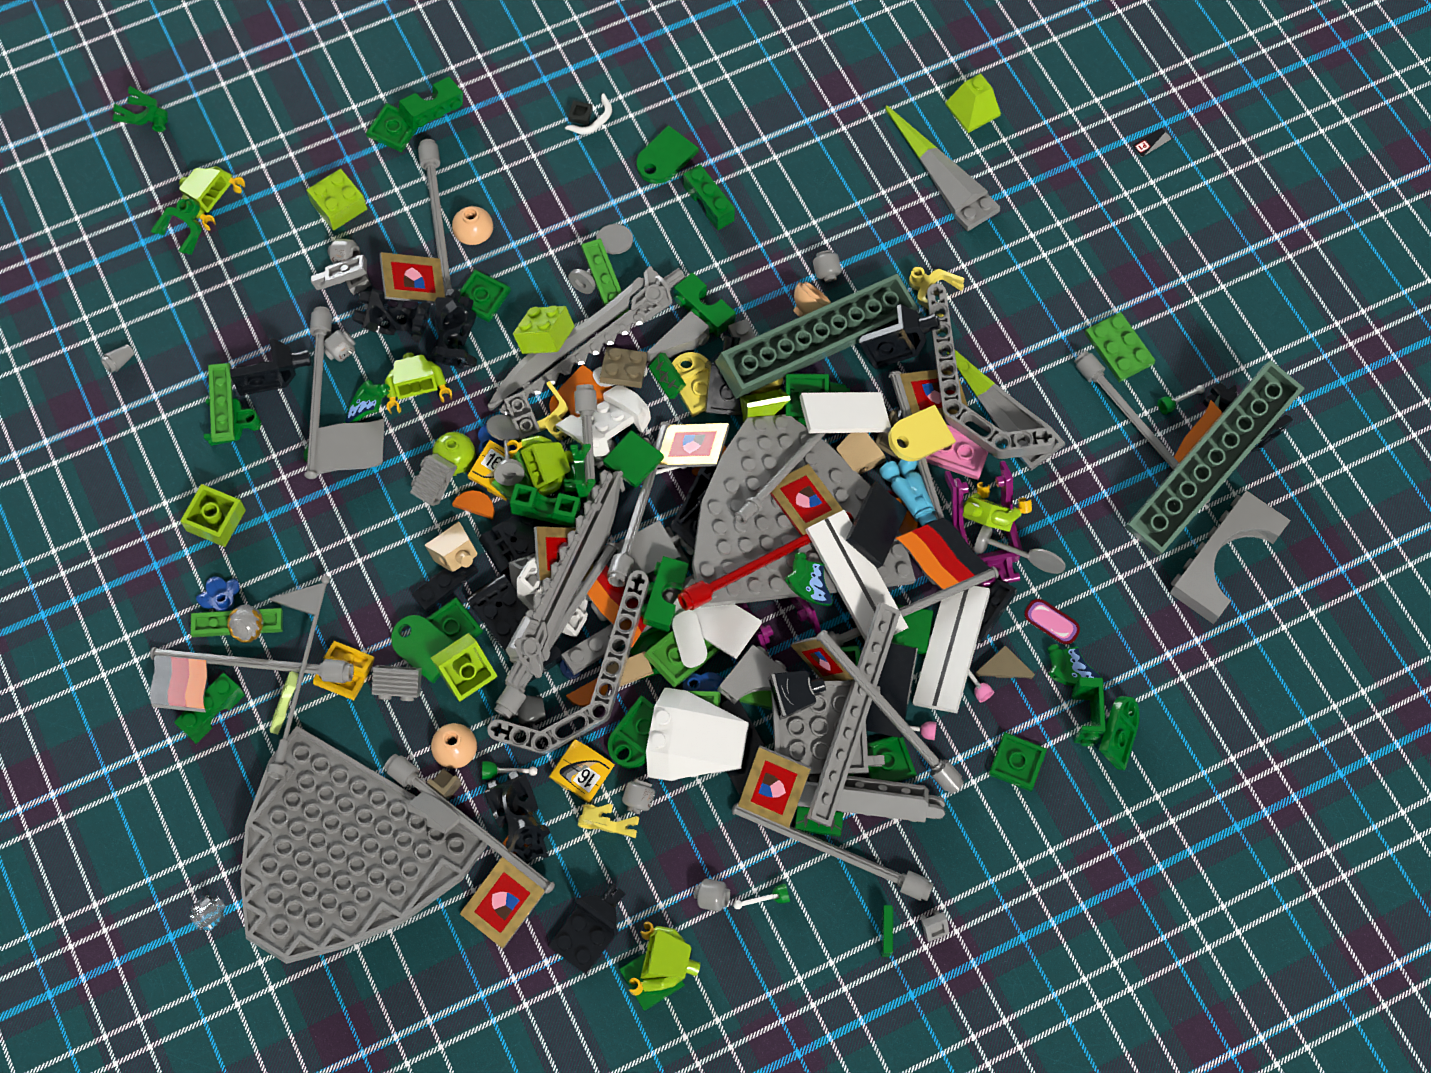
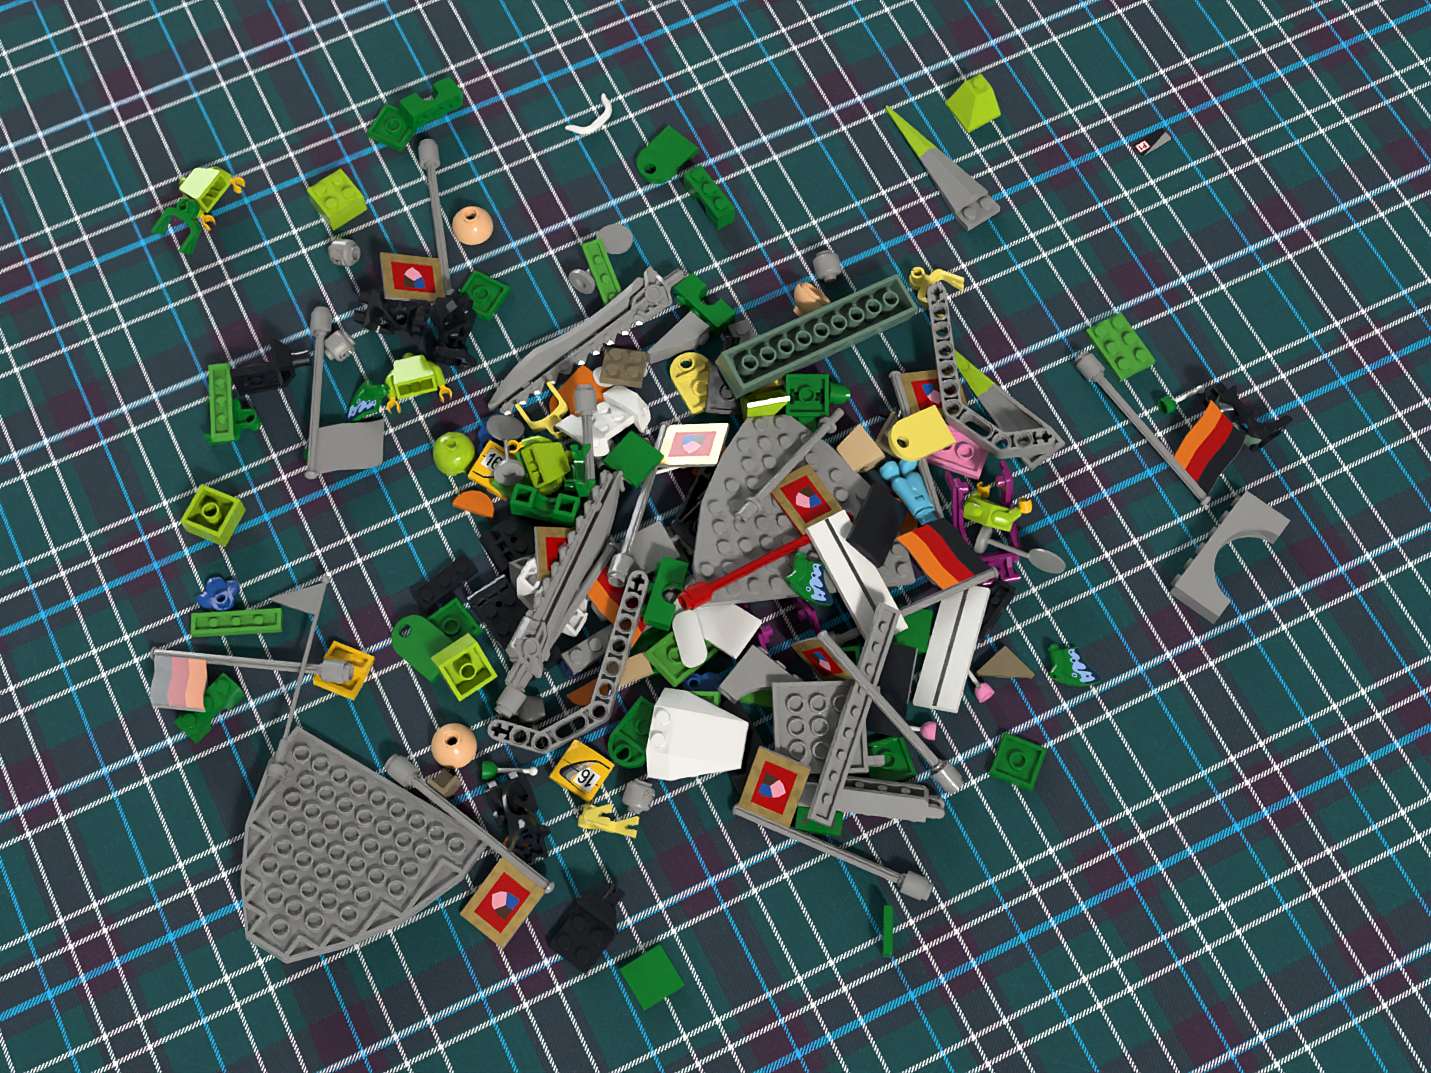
(117, 358): light grey cone -> none
(153, 114): green piece -> none
(207, 913): clear head -> none
(245, 623): light grey hair -> none
(284, 701): yellowish green tile -> none
(340, 272): light grey hinge -> none
(358, 284): light grey plate -> none
(396, 681): light grey brick -> none
(432, 479): light grey brick -> none
(436, 812): light grey slope -> none
(452, 548): tan torso -> none
(522, 415): light grey slope -> none
(543, 329): lime brick -> none
(580, 112): pearl dark grey plate -> none
(664, 961): lime torso -> none
(667, 375): green tile -> none
(712, 895): light grey head -> none
(779, 895): hinge -> none
(794, 691): black torso -> none
(845, 412): white tile -> none
(900, 340): black plate -> none
(935, 926): light grey tile -> none
(1052, 621): sticker -> none
(1091, 690): green panel -> none
(1120, 731): green tile -> none
(1214, 457): sand green brick -> none

